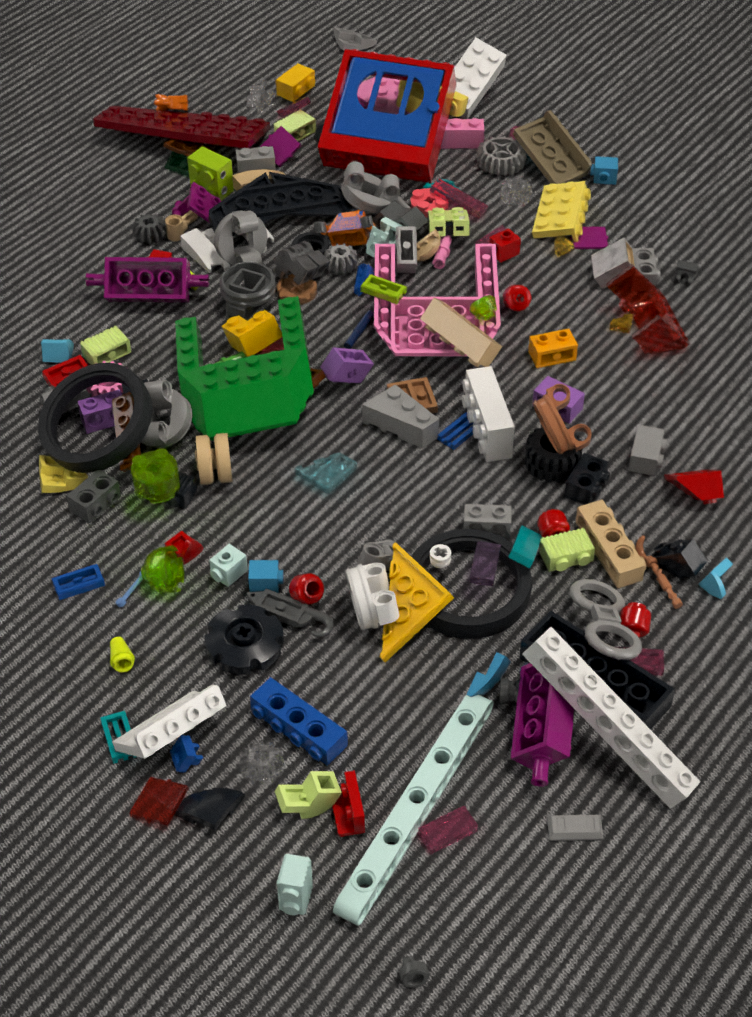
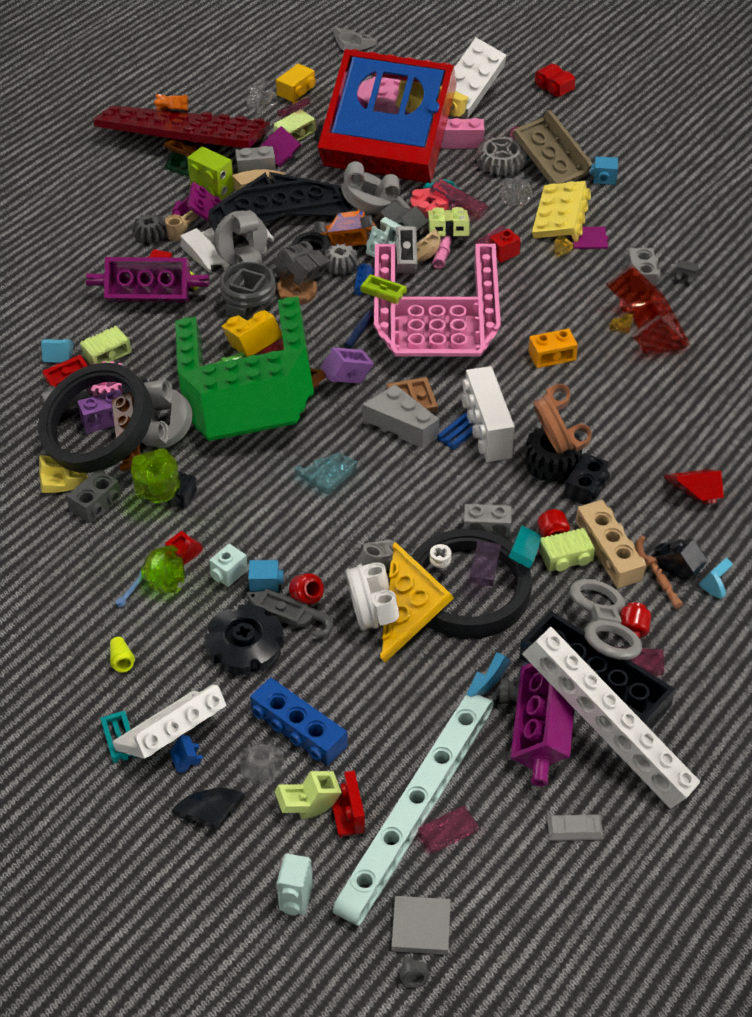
(79, 583): blue tile -> none
(158, 801): clear red piece -> none
(213, 458): tan wheel -> none
(421, 925): none -> light grey tile
(461, 333): tan brick -> none
(484, 308): clear neon green cone -> none
(510, 296): red head -> none
(555, 80): none -> red brick
(576, 398): medium lavender brick -> none
(612, 261): flat silver piece -> none
(647, 449): light grey brick -> none

